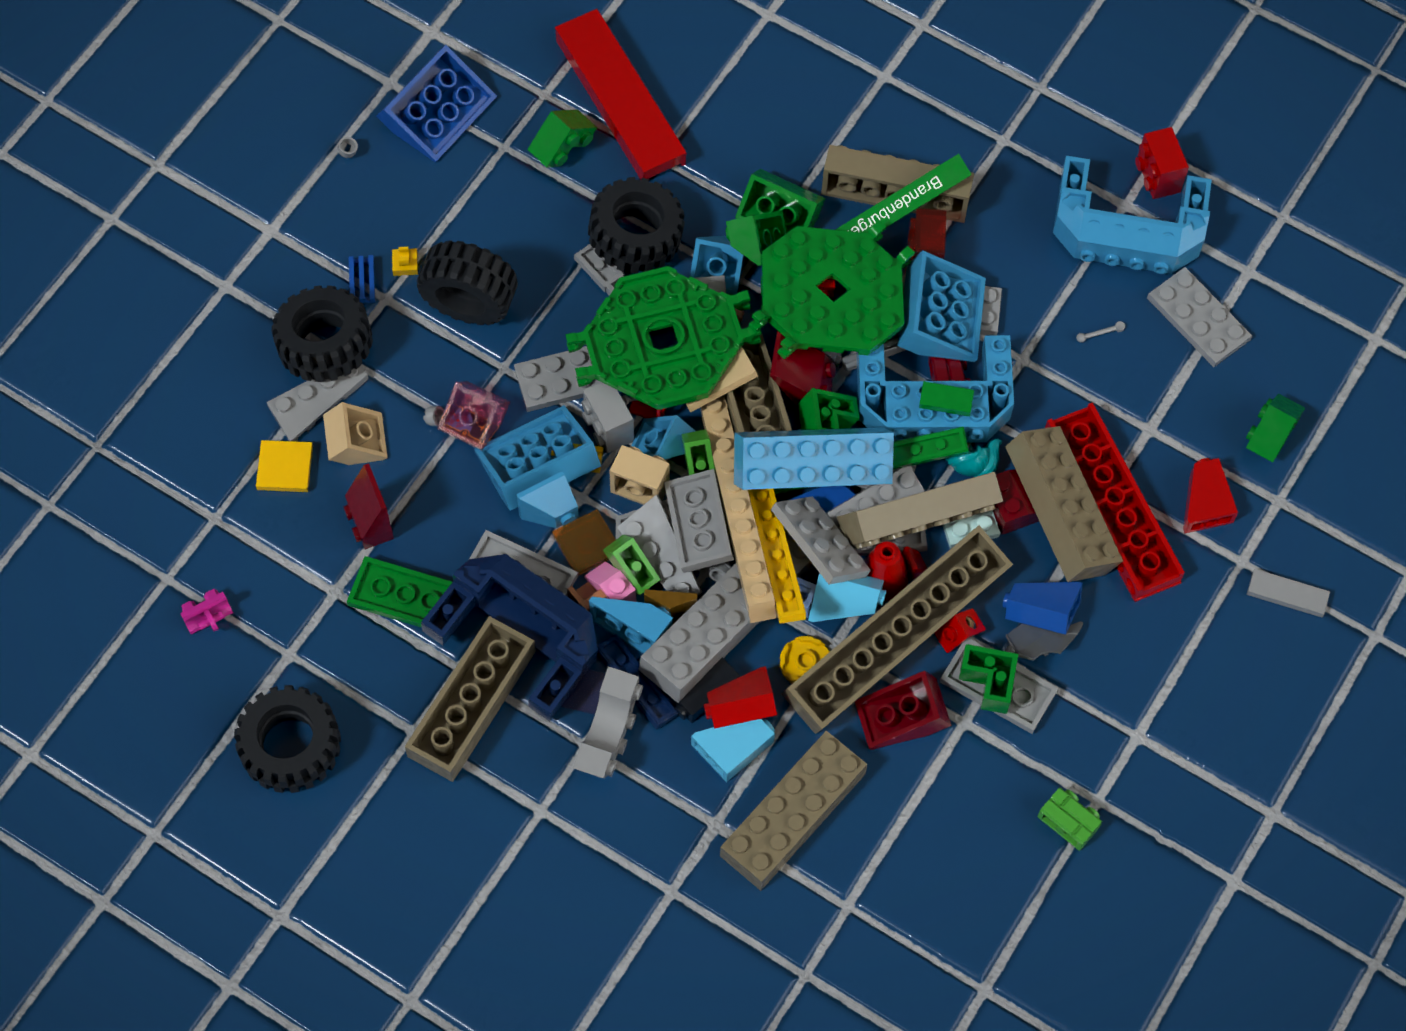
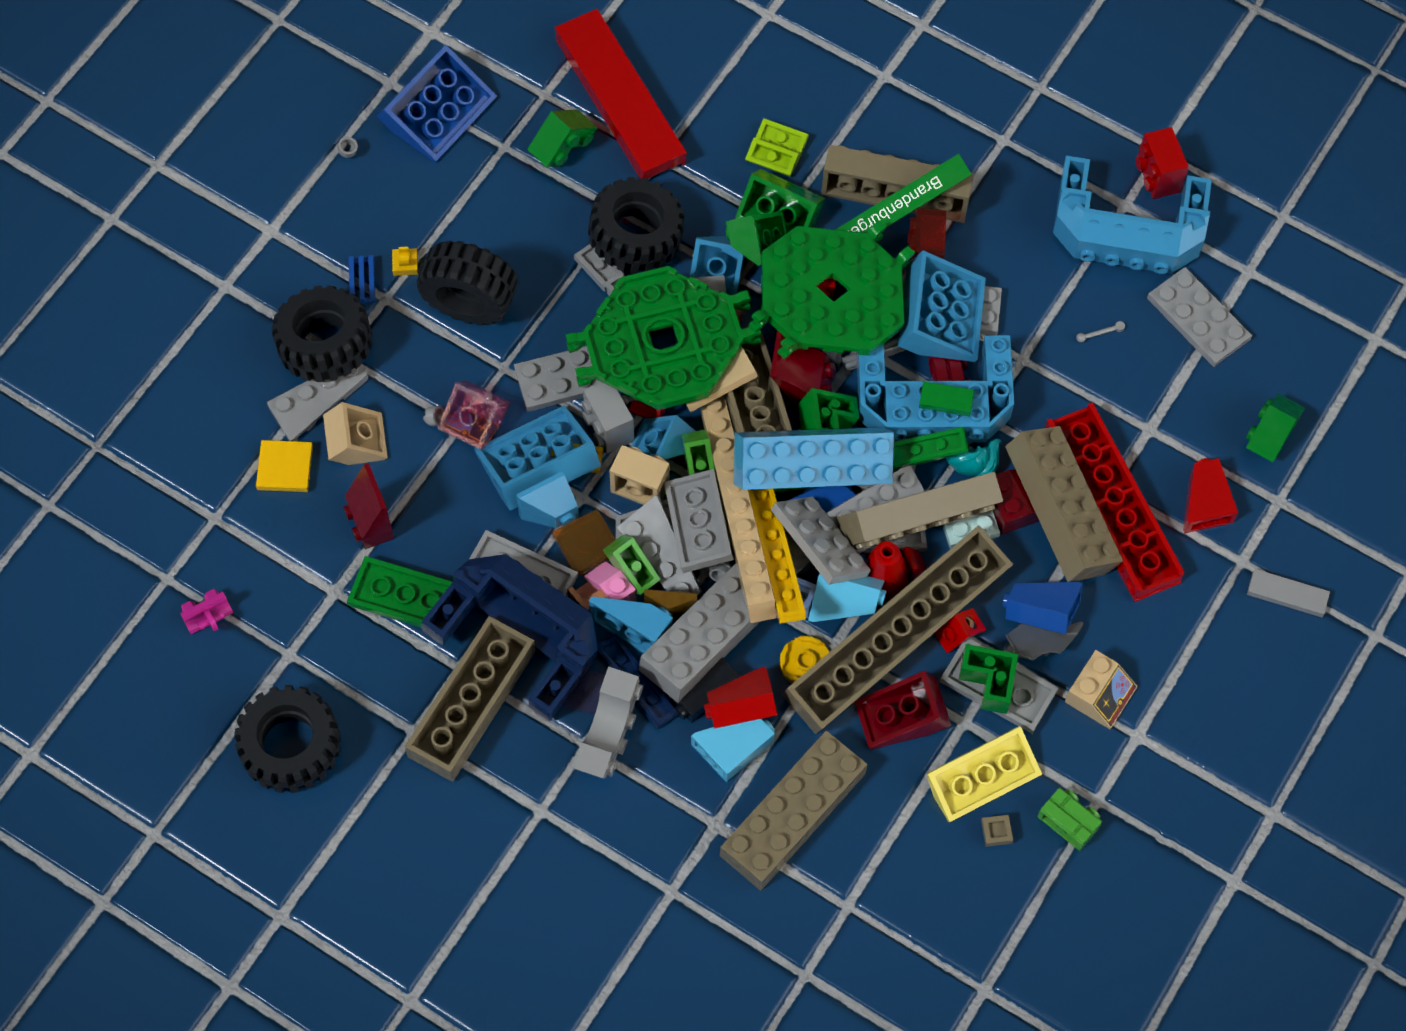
(777, 147): none -> lime slope
(983, 774): none -> light yellow slope
(997, 830): none -> dark tan plate
(1101, 690): none -> slope

